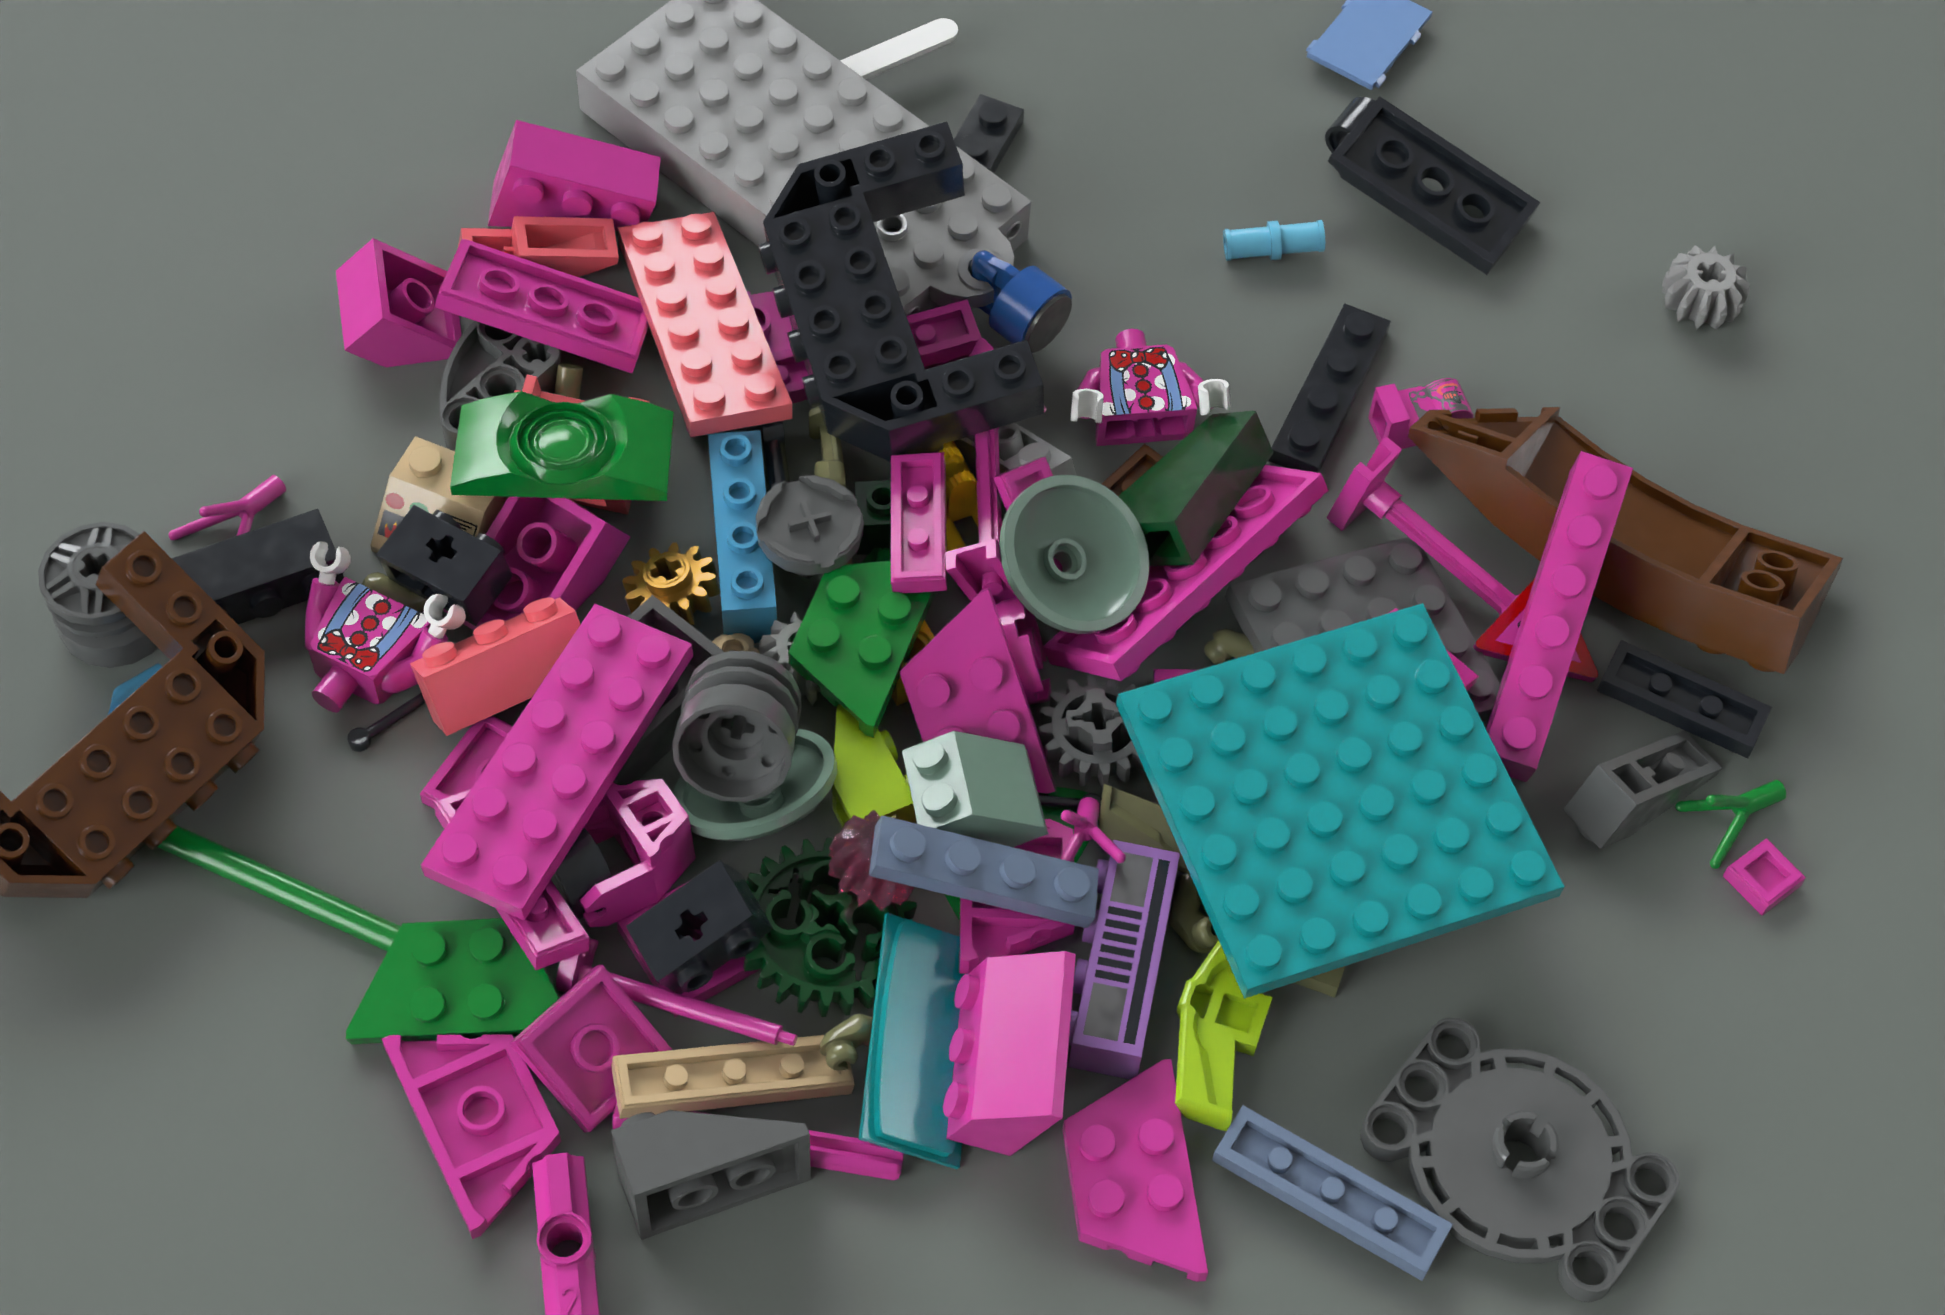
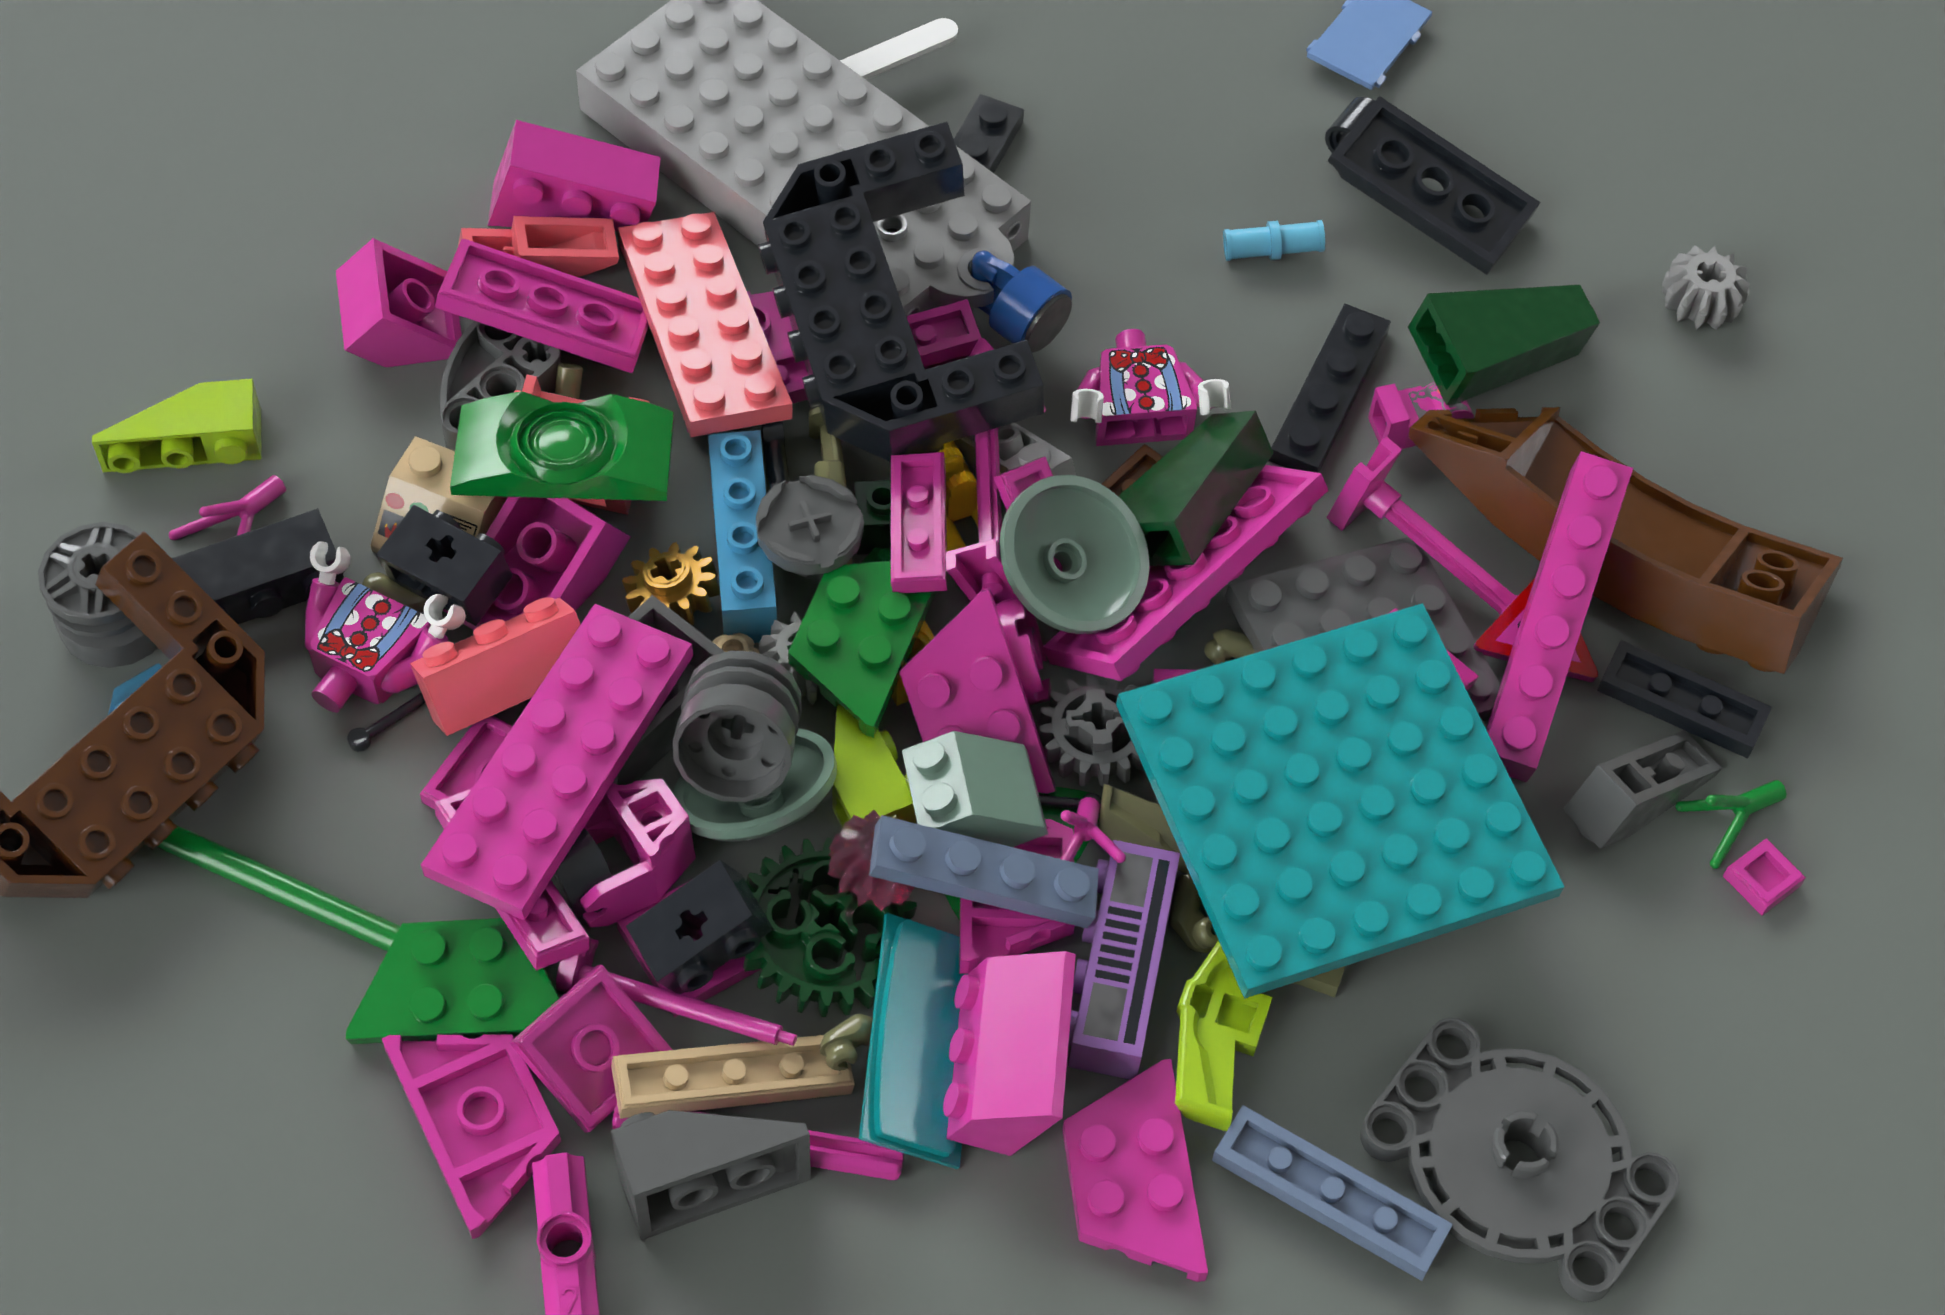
(191, 428): none -> lime slope
(1499, 335): none -> dark green slope

